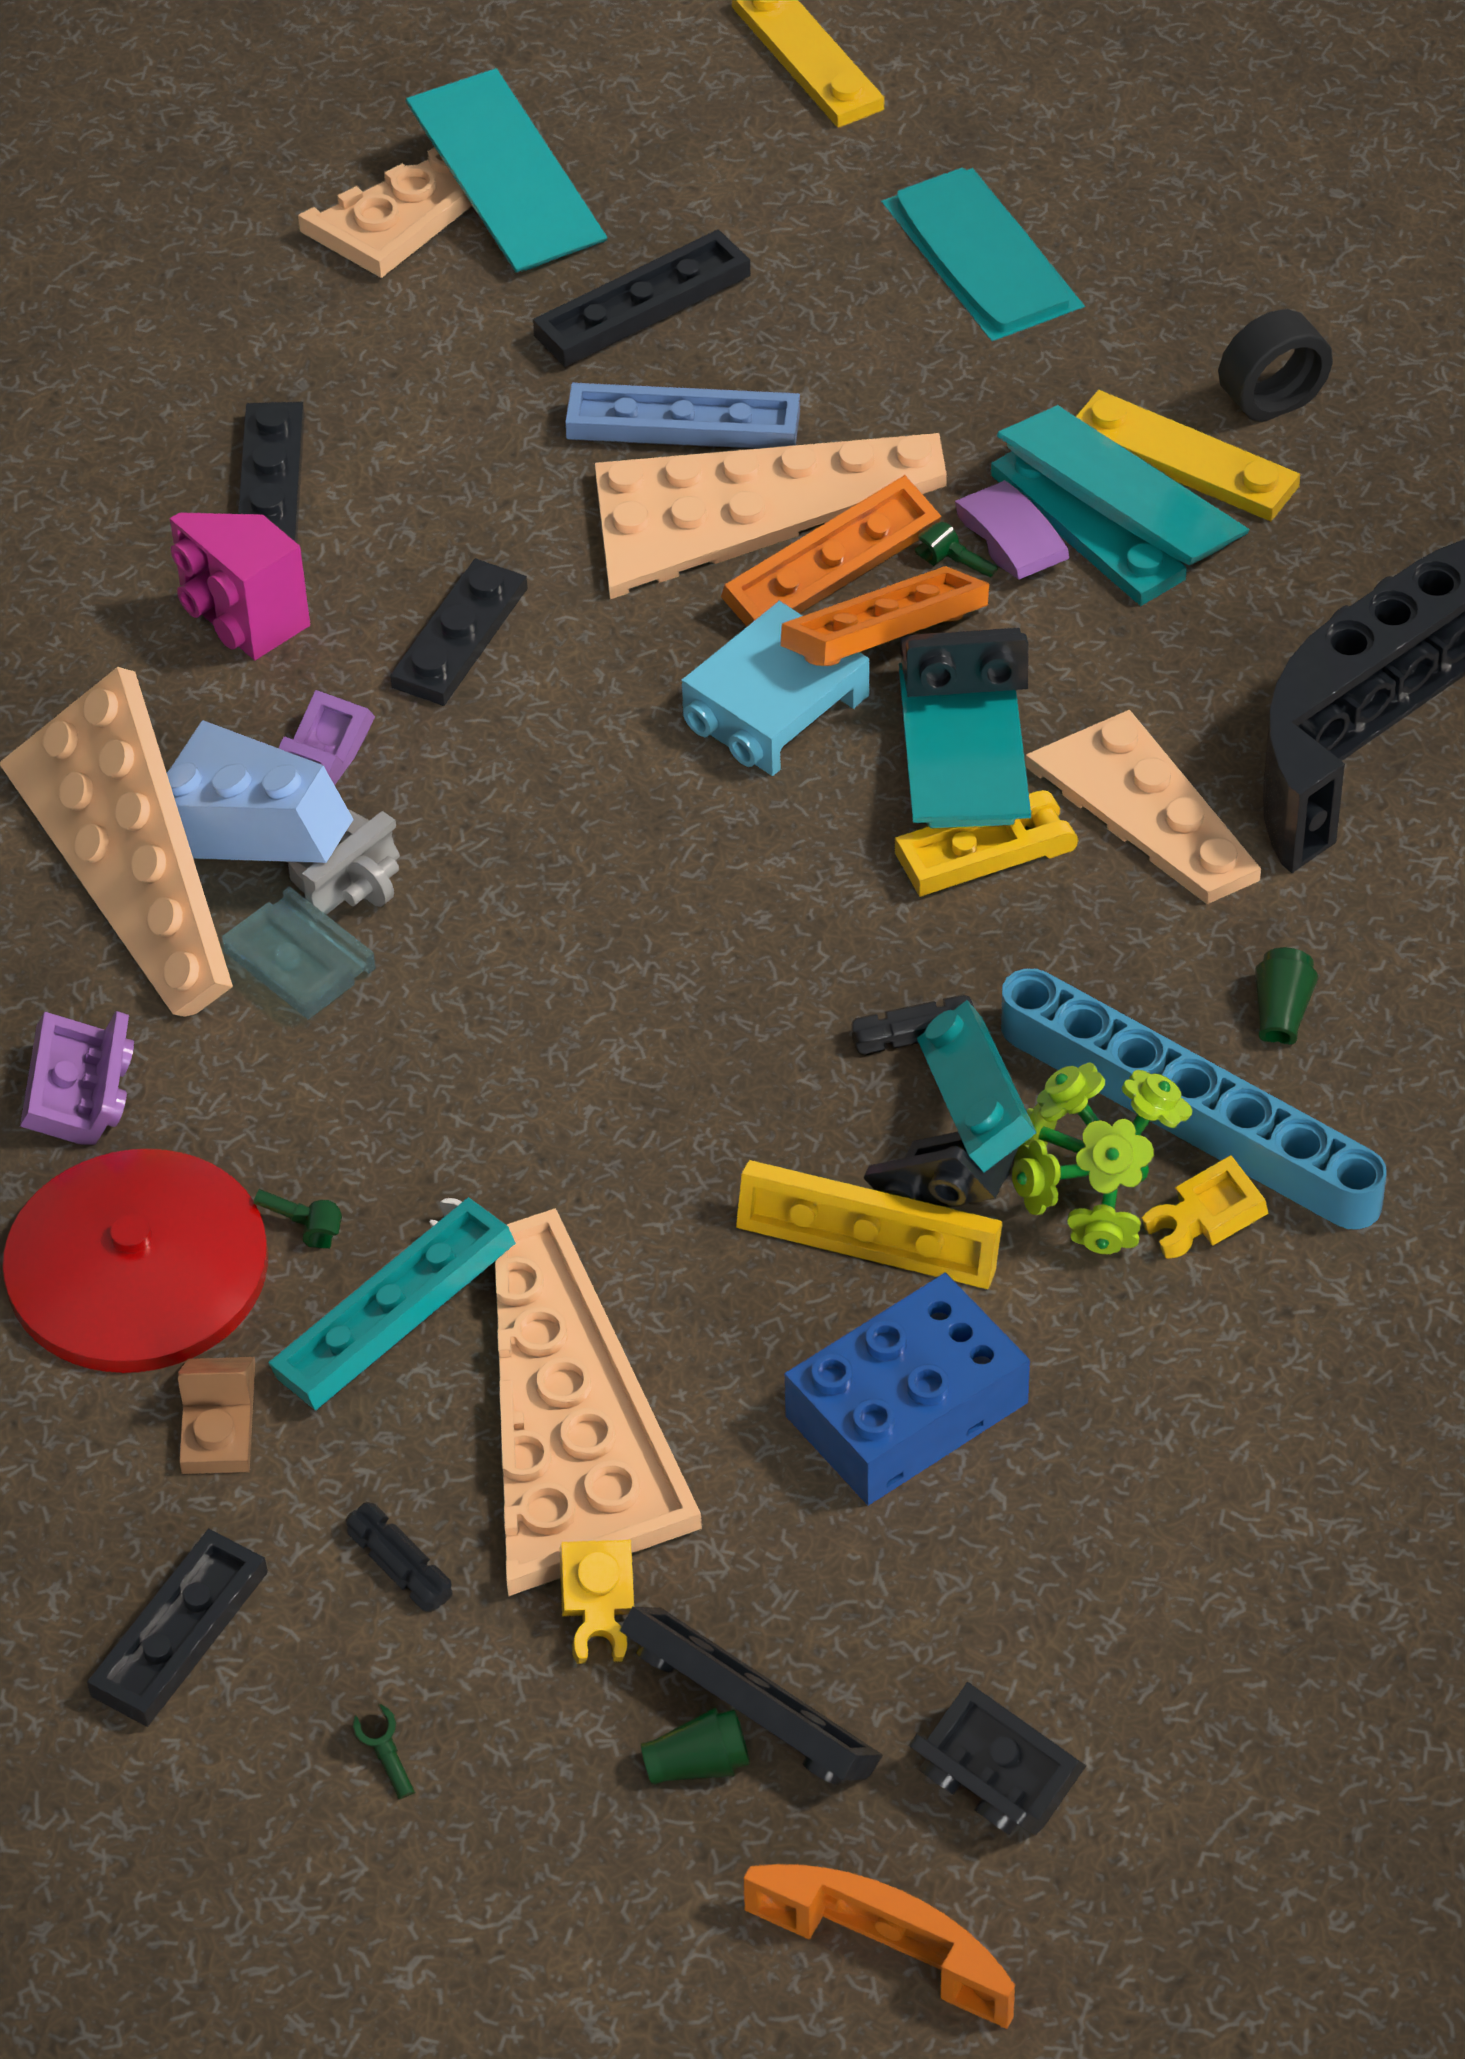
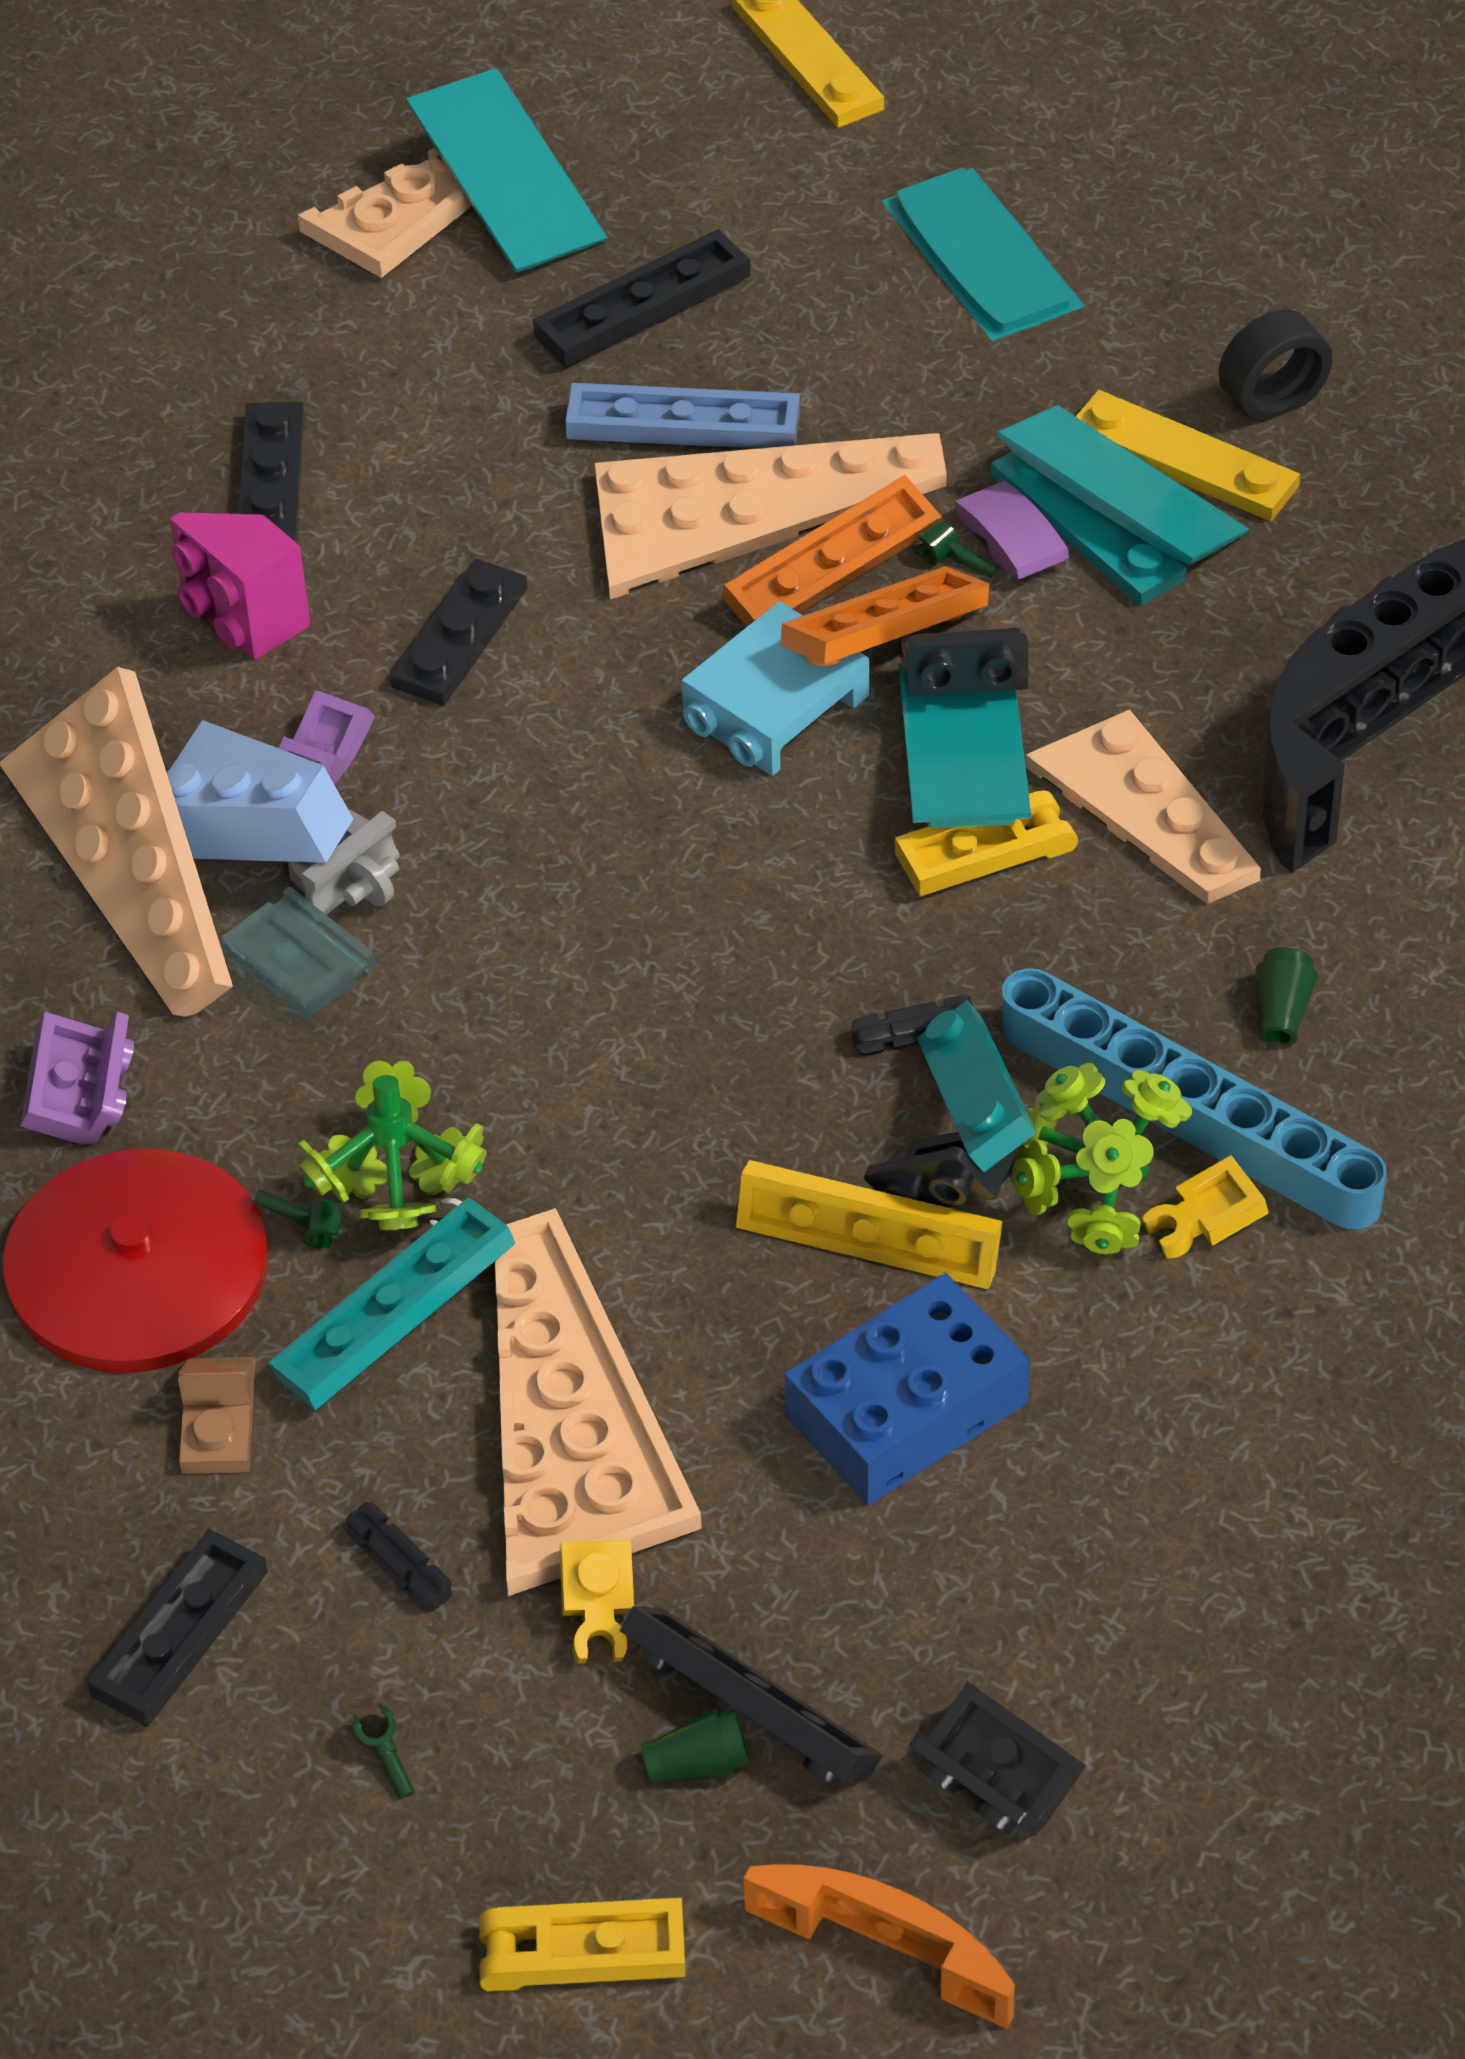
(391, 1112): none -> lime plant
(582, 1943): none -> yellow plate

